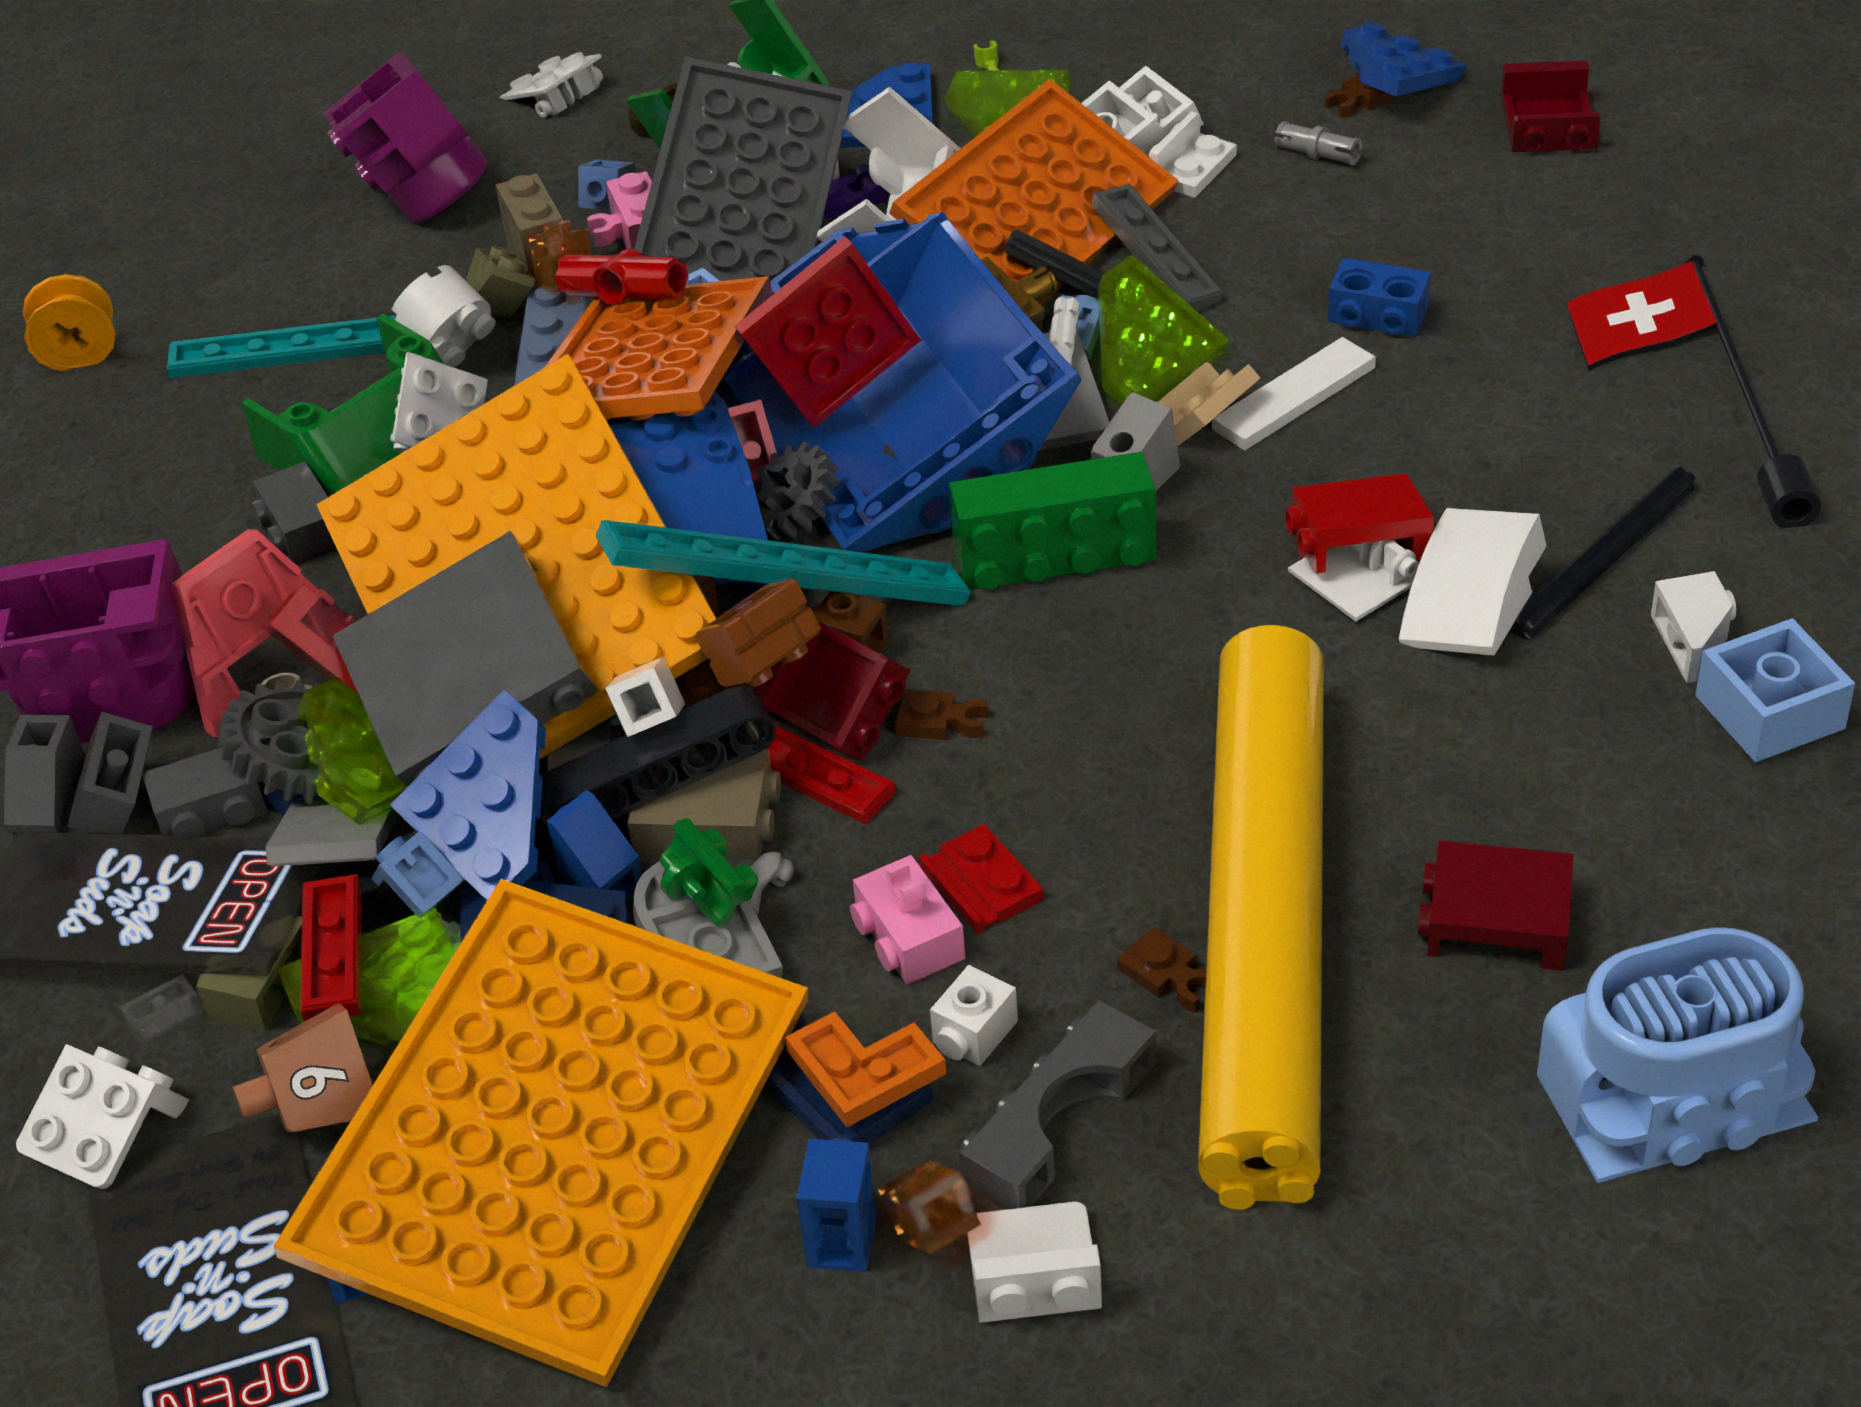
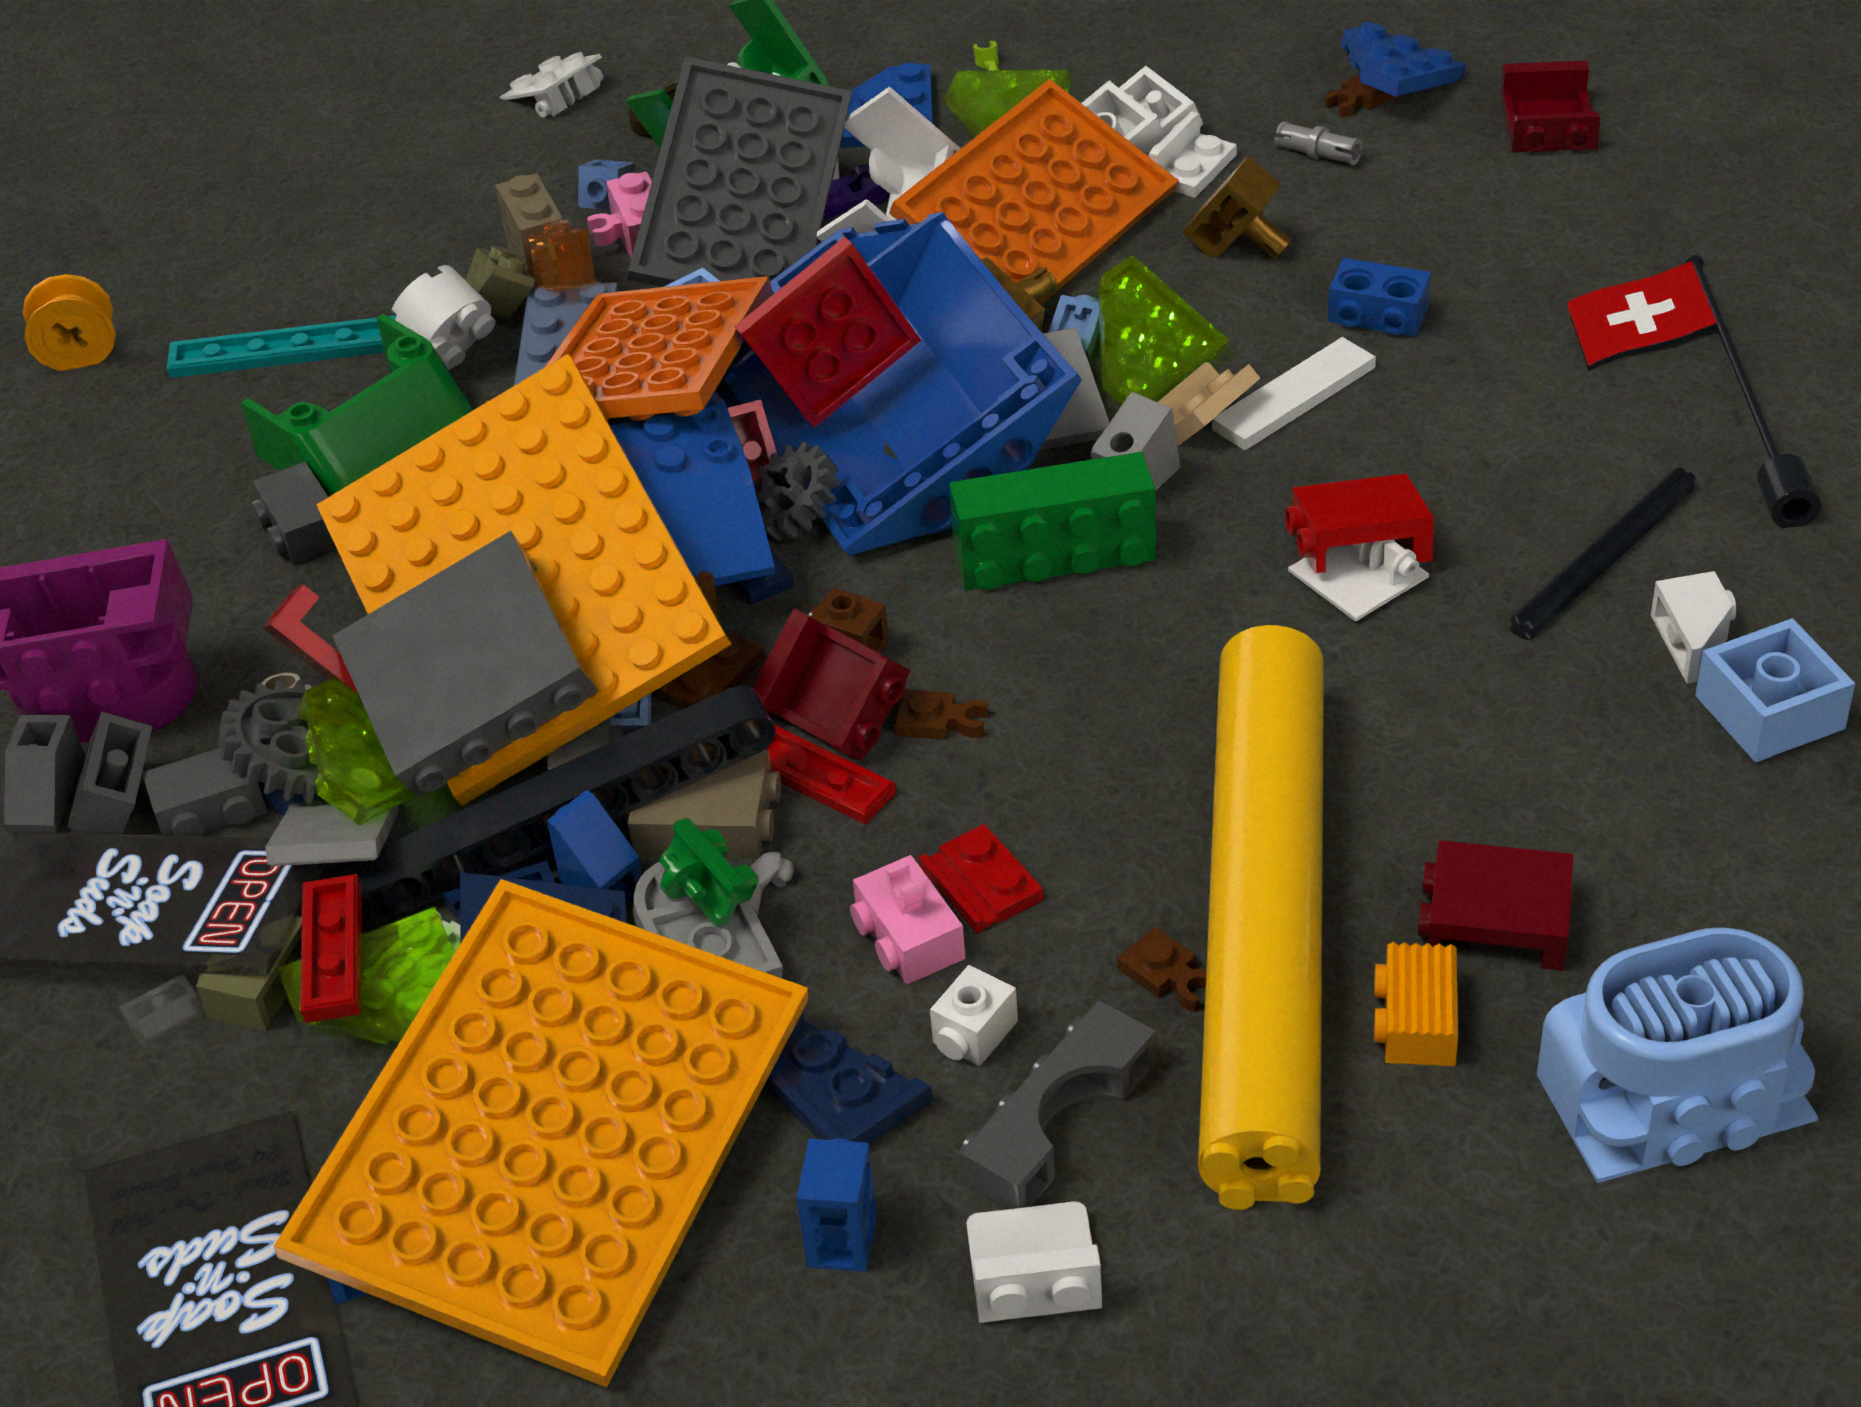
(93, 1114): white bracket -> none
(227, 604): coral wing -> none
(310, 1074): nougat torso -> none
(406, 140): magenta brick -> none
(417, 873): medium blue bracket -> none
(431, 399): white hinge -> none
(483, 797): plate -> none
(622, 276): red piece -> none
(645, 696): white brick -> none
(758, 634): dark orange brick -> none
(776, 561): teal tile -> none
(863, 1079): orange plate -> none
(930, 1206): clear orange brick -> none
(1059, 263): black axle -> none
(1064, 326): white axle -> none
(1155, 245): dark grey tile -> none
(1237, 211): none -> pearl gold brick
(1419, 1004): none -> light orange brick
(1472, 580): white slope -> none

